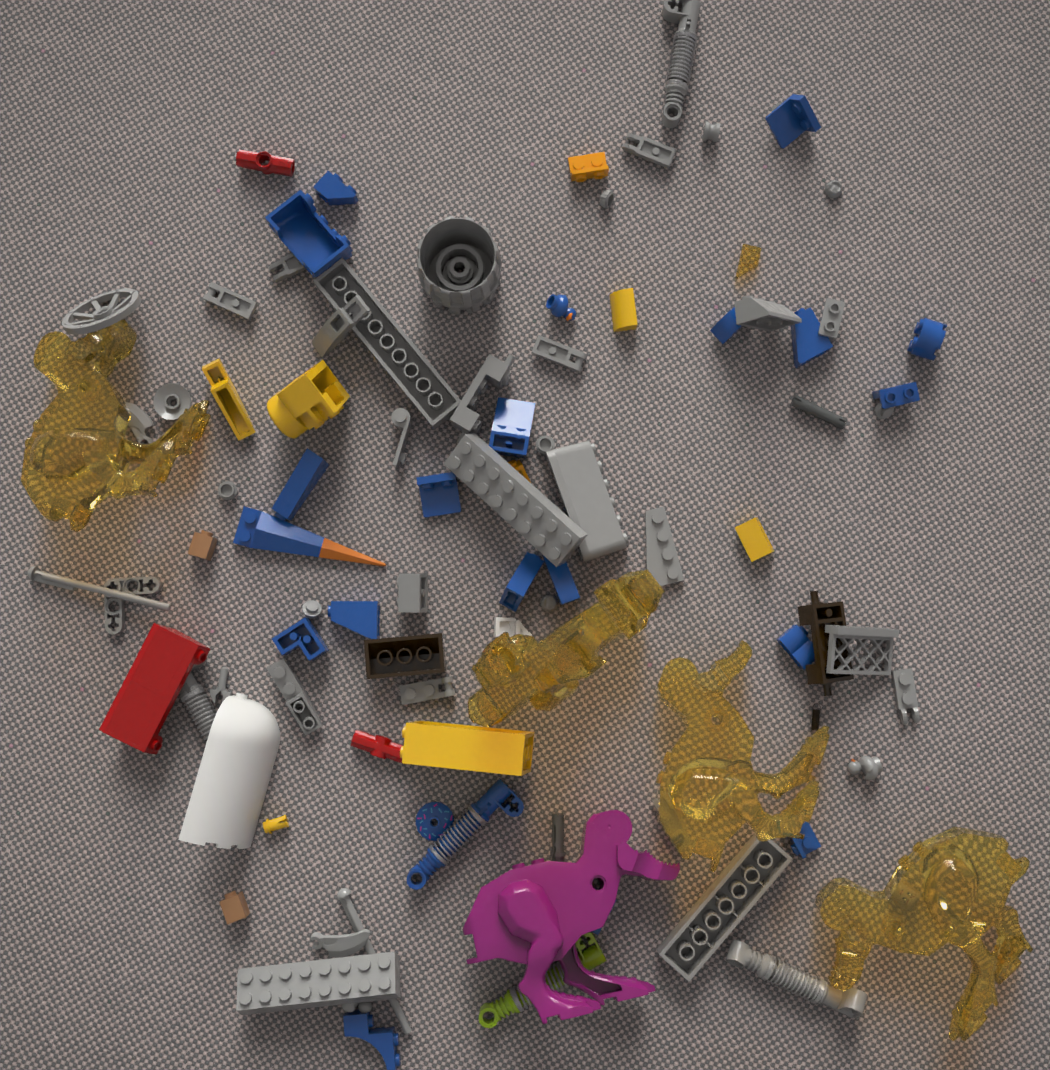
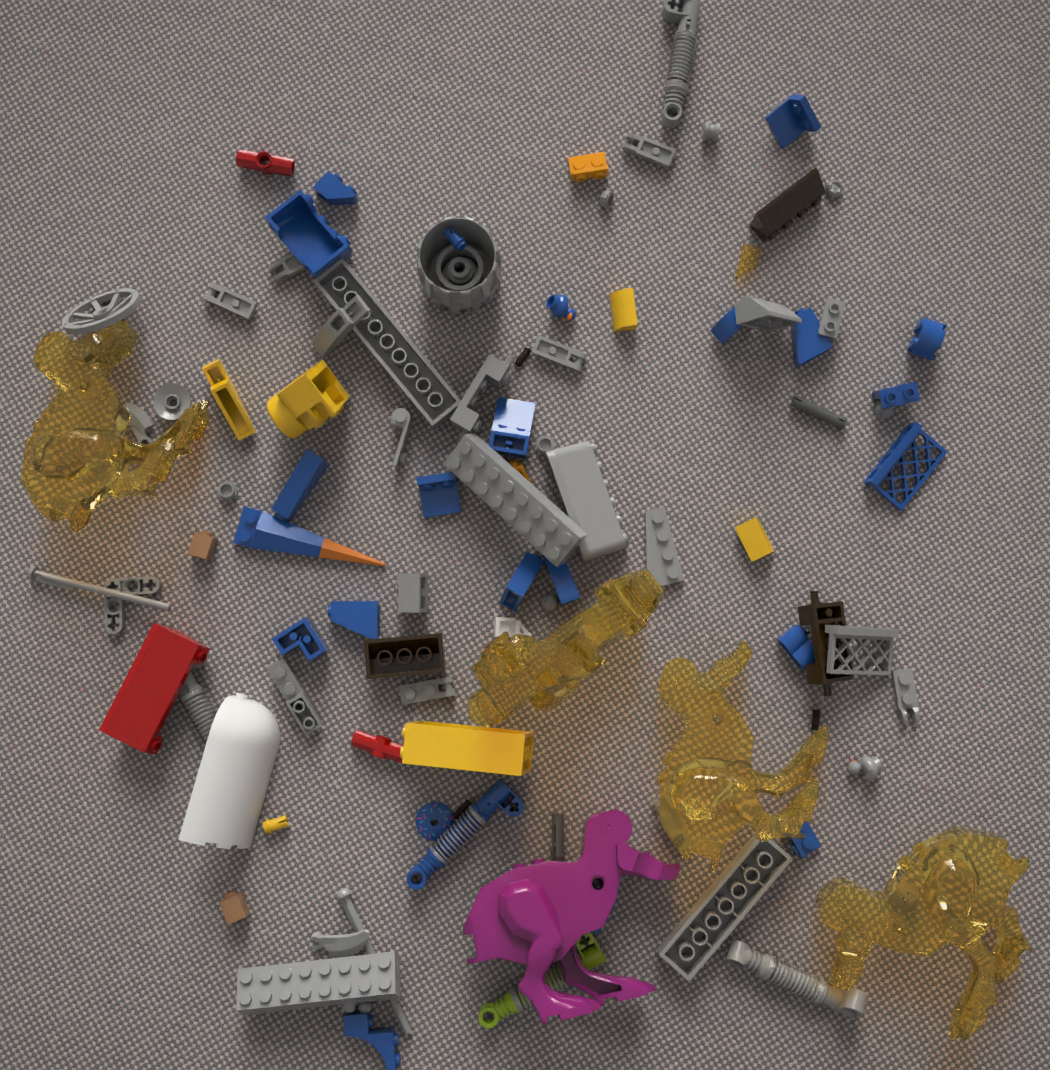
(221, 686): light grey bar -> none
(311, 609): light grey plate -> none
(457, 241): none -> blue pin
(461, 809): none -> dark brown piece
(525, 353): none -> dark brown piece
(788, 206): none -> dark brown slope
(896, 453): none -> blue fence

